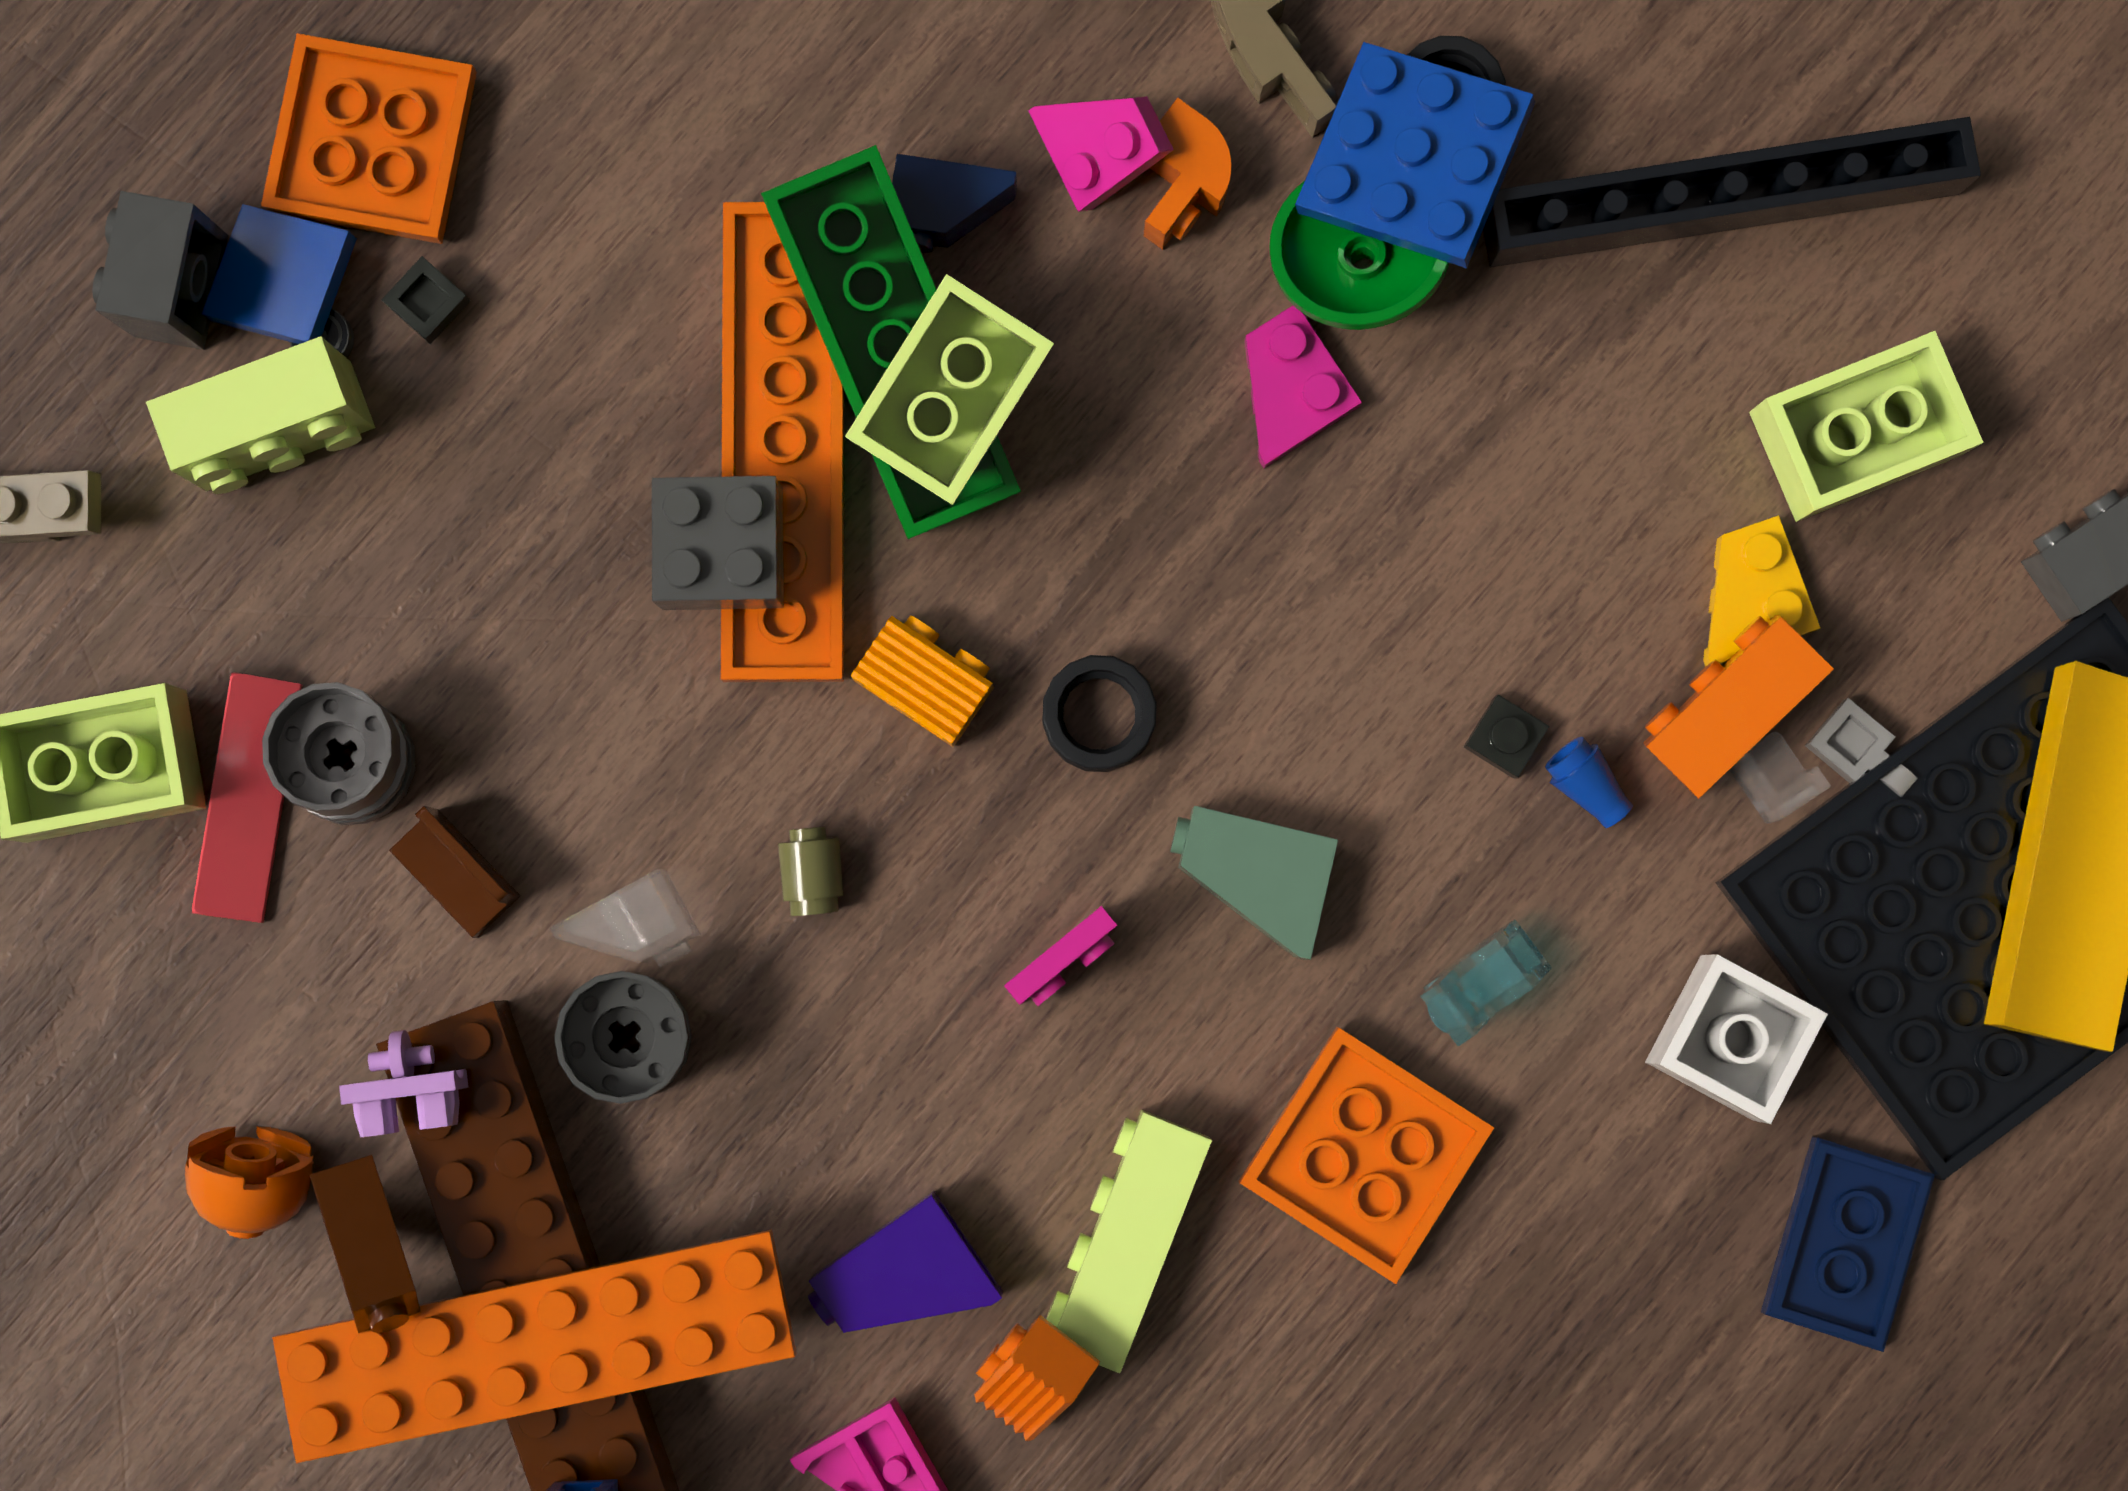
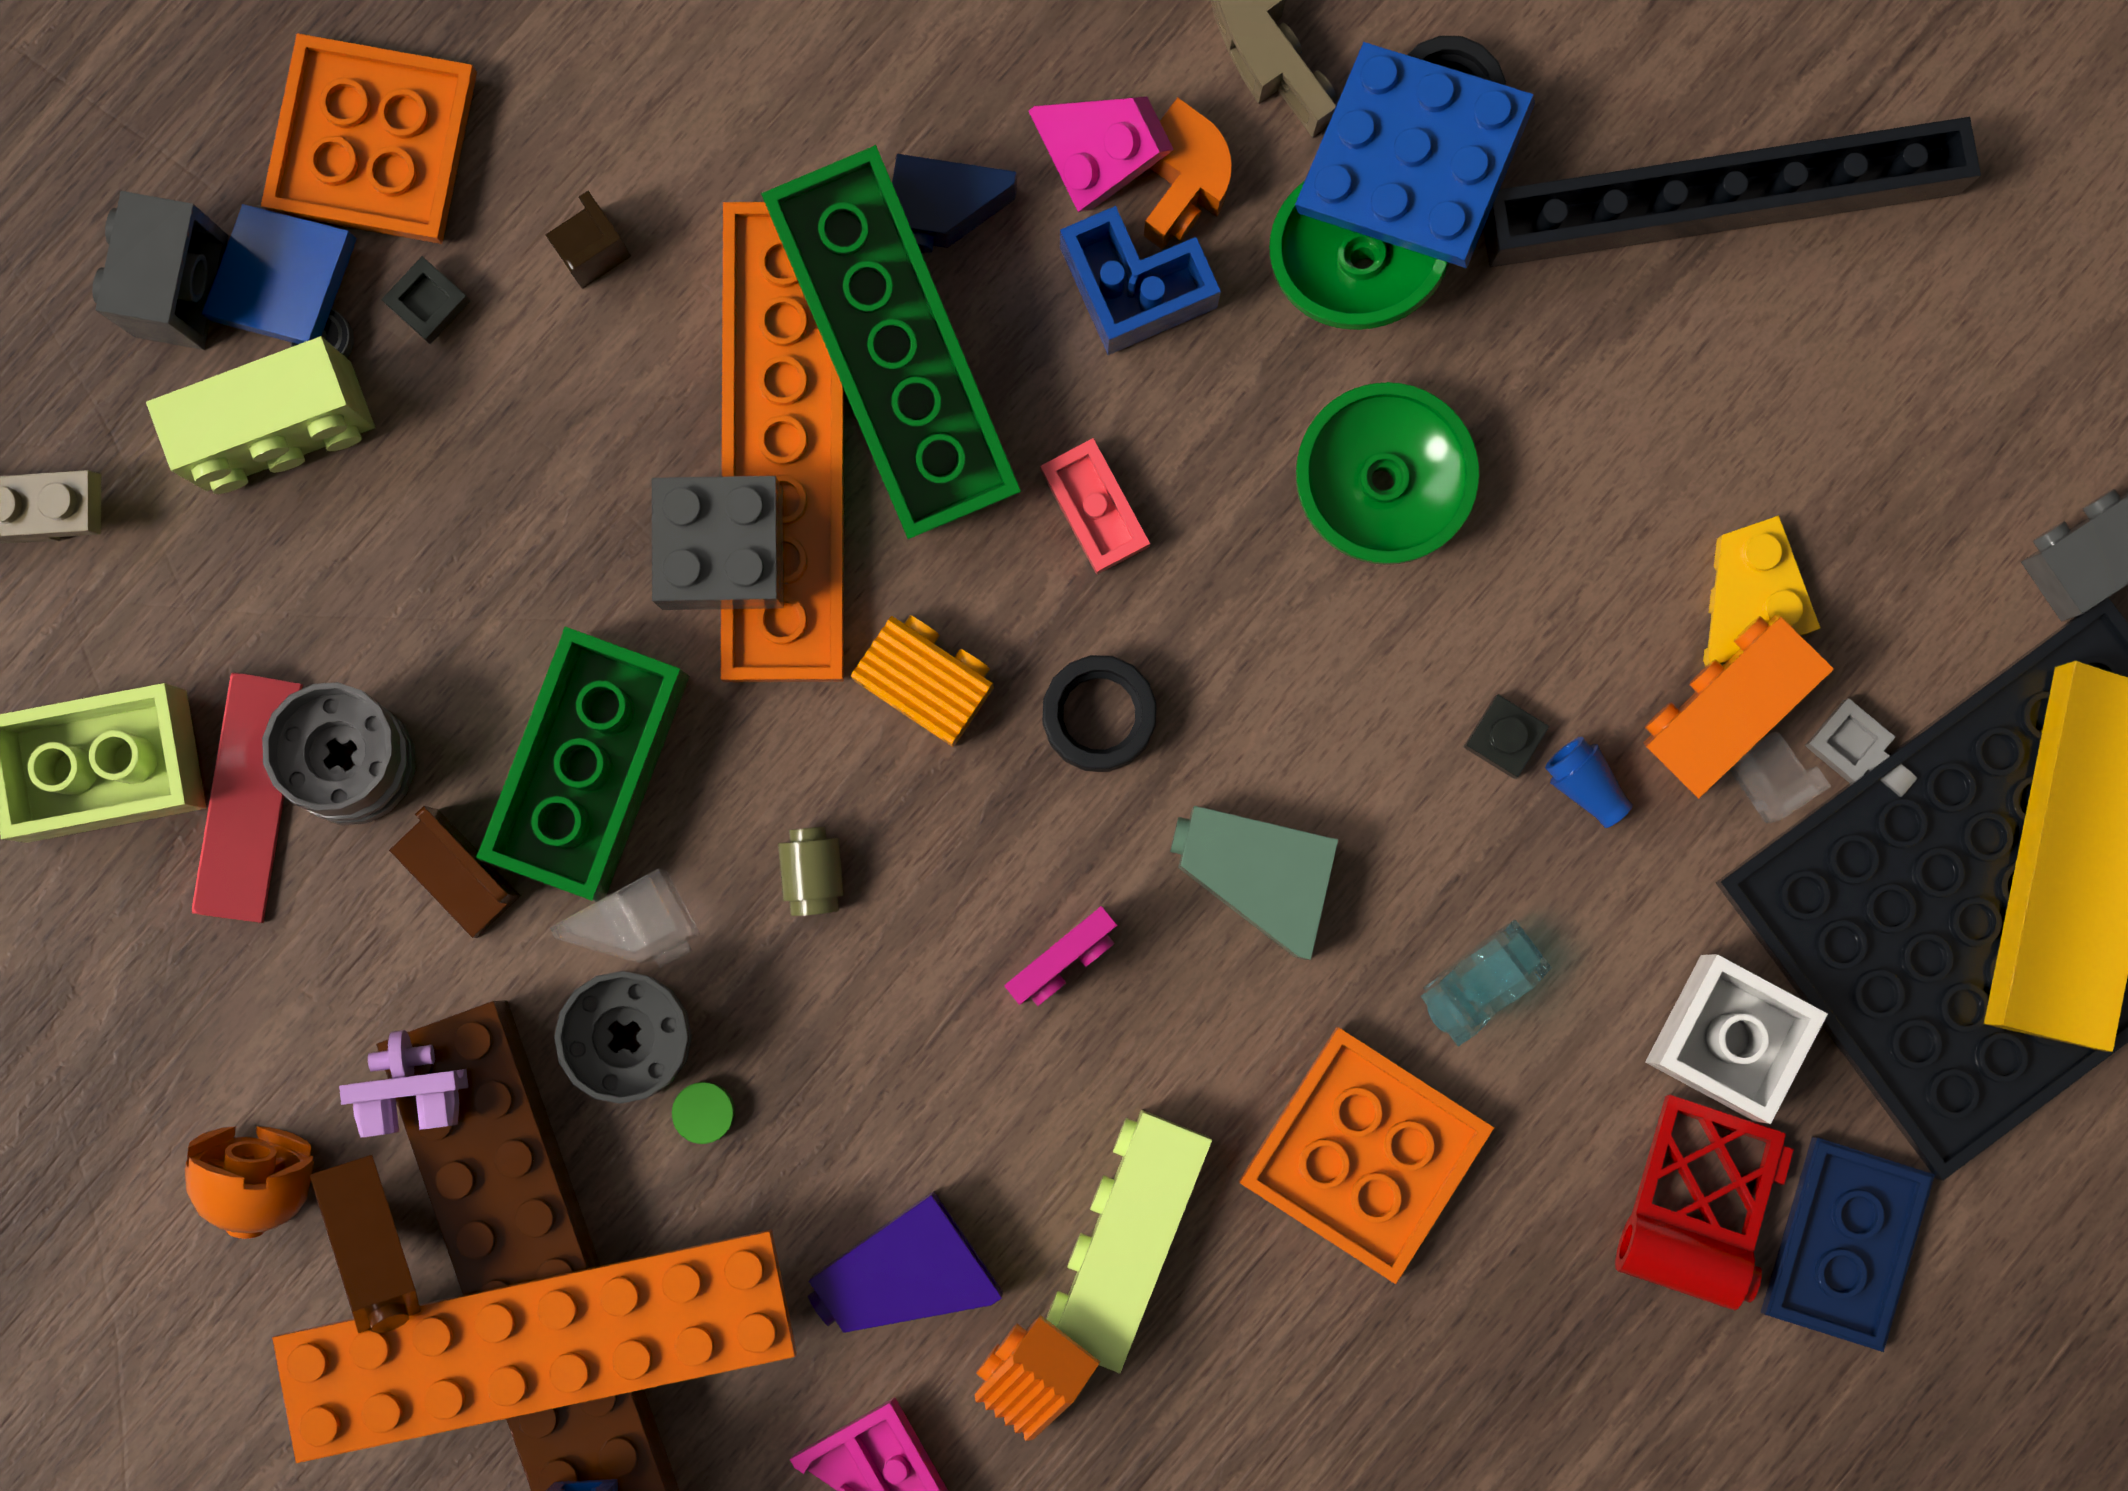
(583, 765): none -> green brick
(588, 243): none -> dark brown panel
(703, 1112): none -> bright green tile
(949, 389): yellowish green brick -> none
(1095, 506): none -> coral plate
(1132, 296): none -> blue brick
(1293, 385): dark pink wing -> none
(1412, 440): none -> green dish
(1695, 1253): none -> red piece
(1865, 426): yellowish green brick -> none

